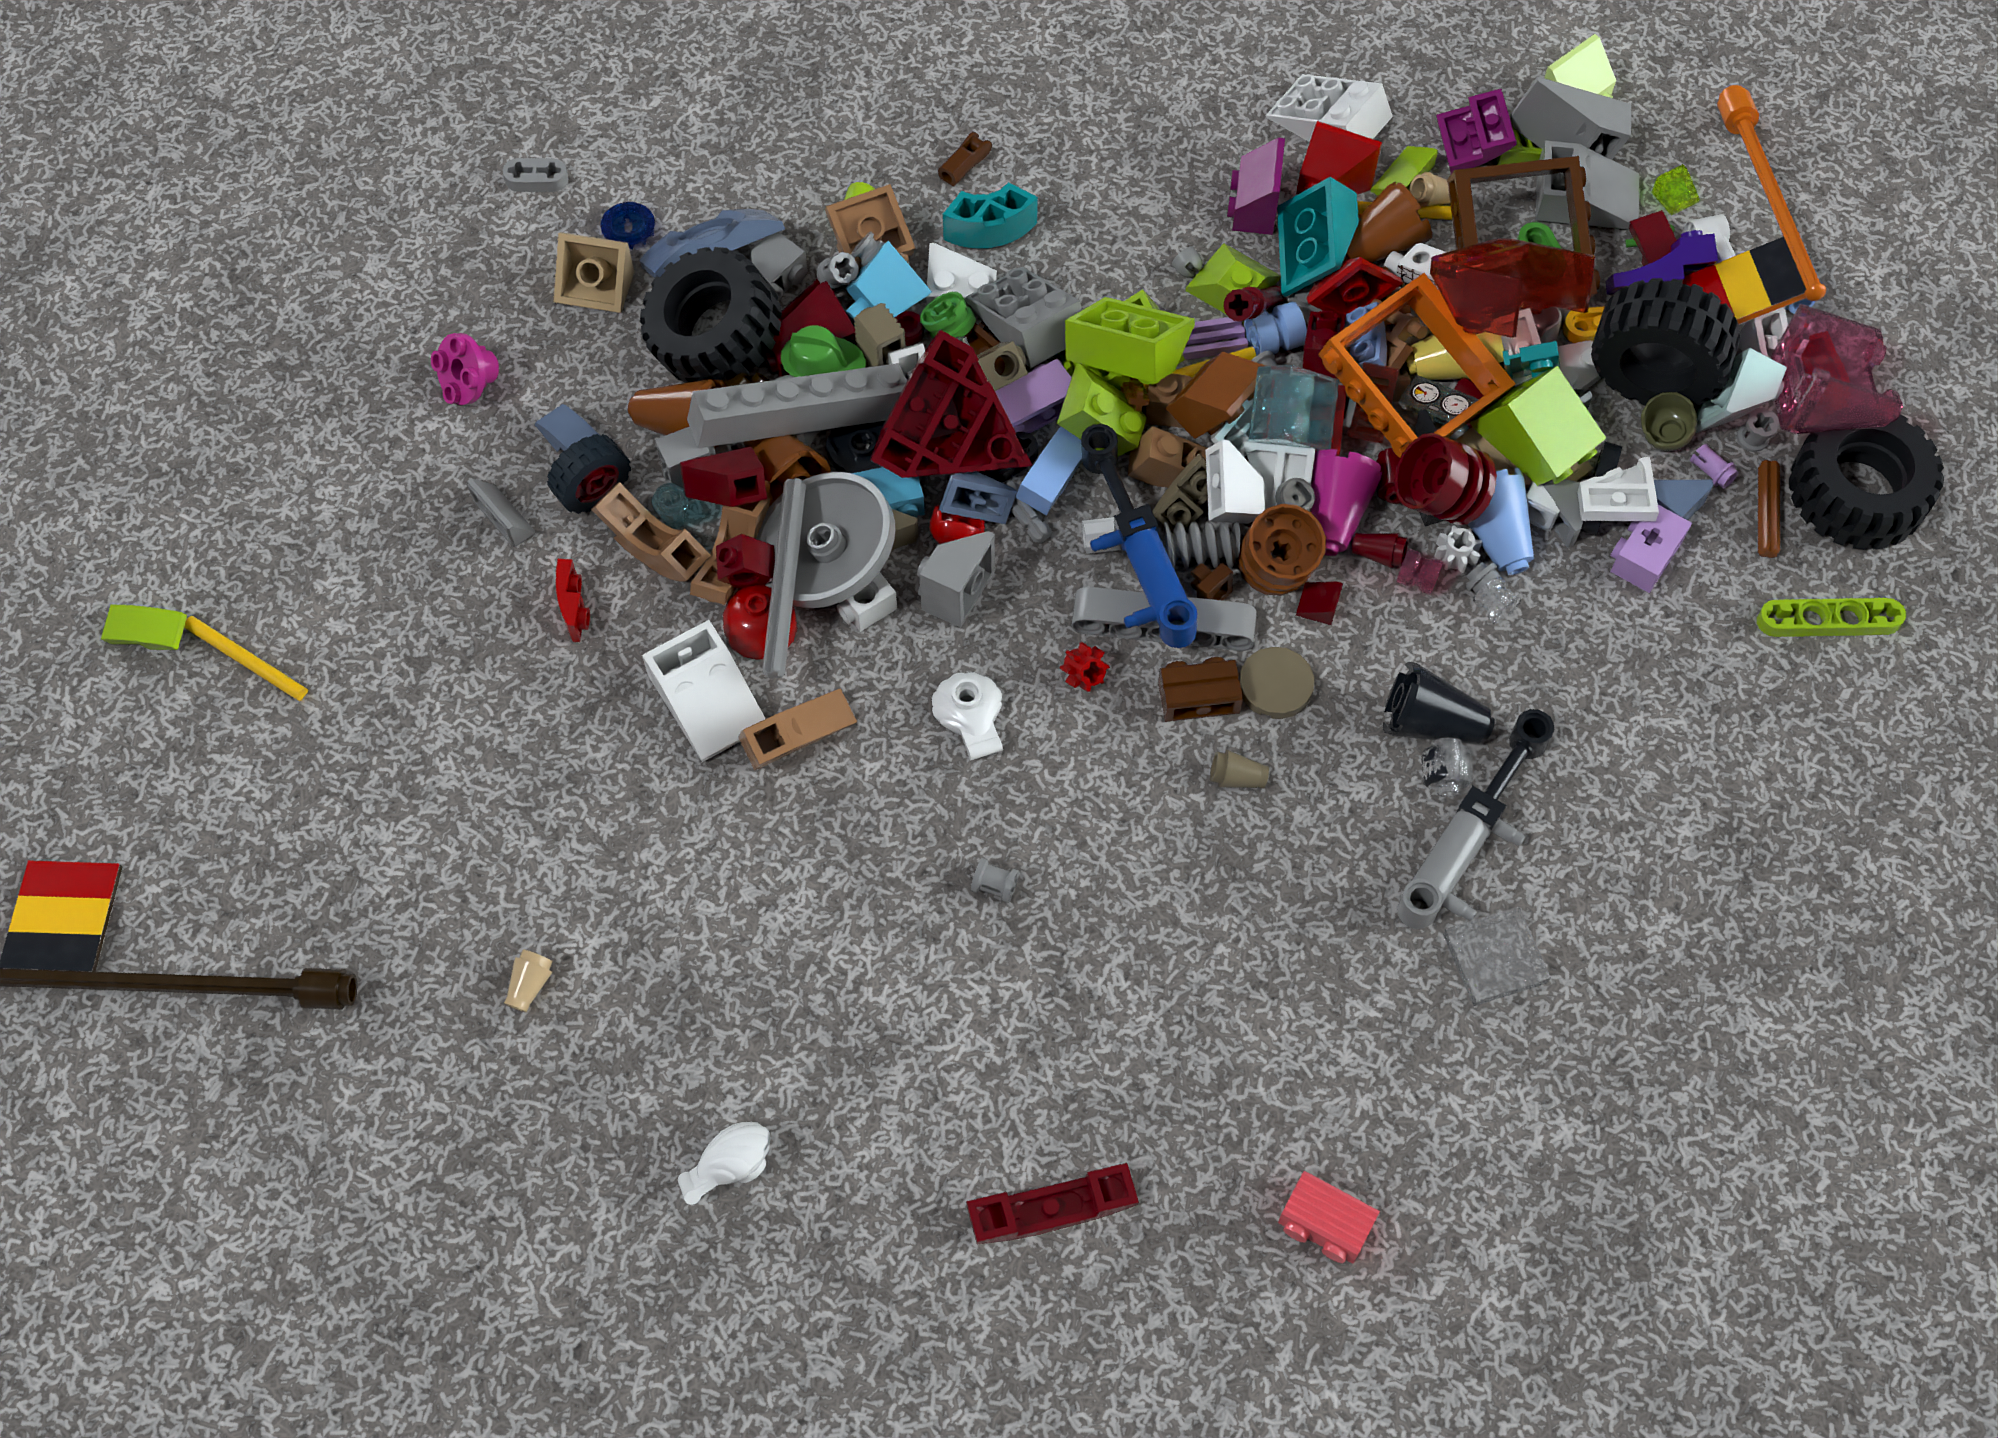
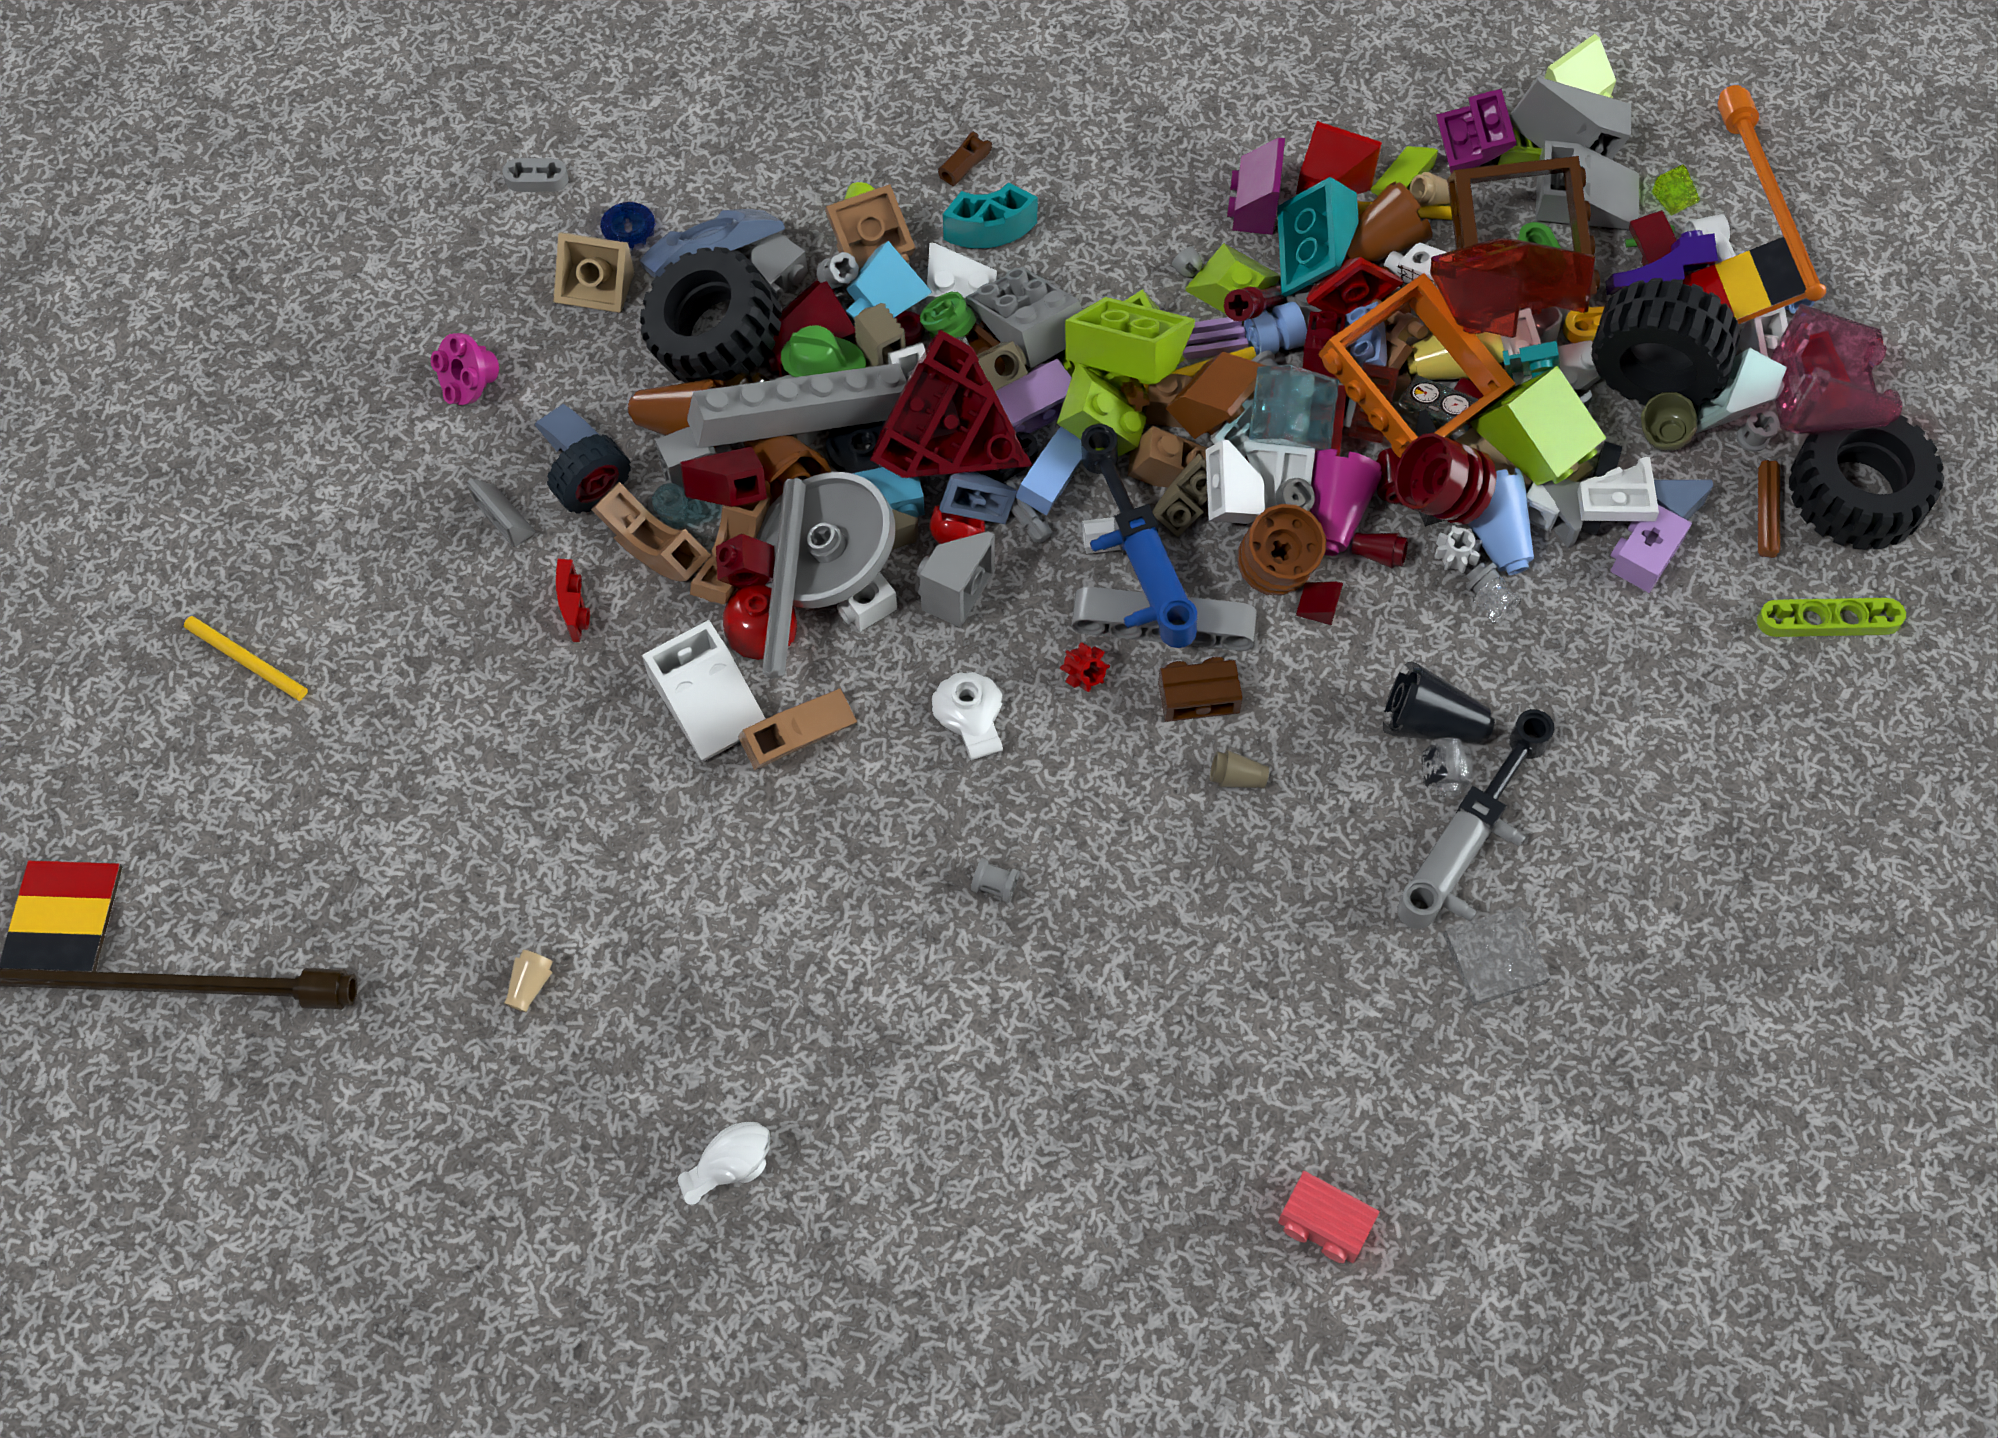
(144, 626): lime slope -> none
(867, 248): light grey bush -> none
(1052, 1207): dark red slope -> none
(1202, 545): light grey piece -> none
(1212, 584): reddish brown tile -> none
(1276, 682): dark tan tile -> none
(1333, 101): white slope -> none
(1428, 575): clear pink wheel -> none
(1714, 466): lavender pin -> none

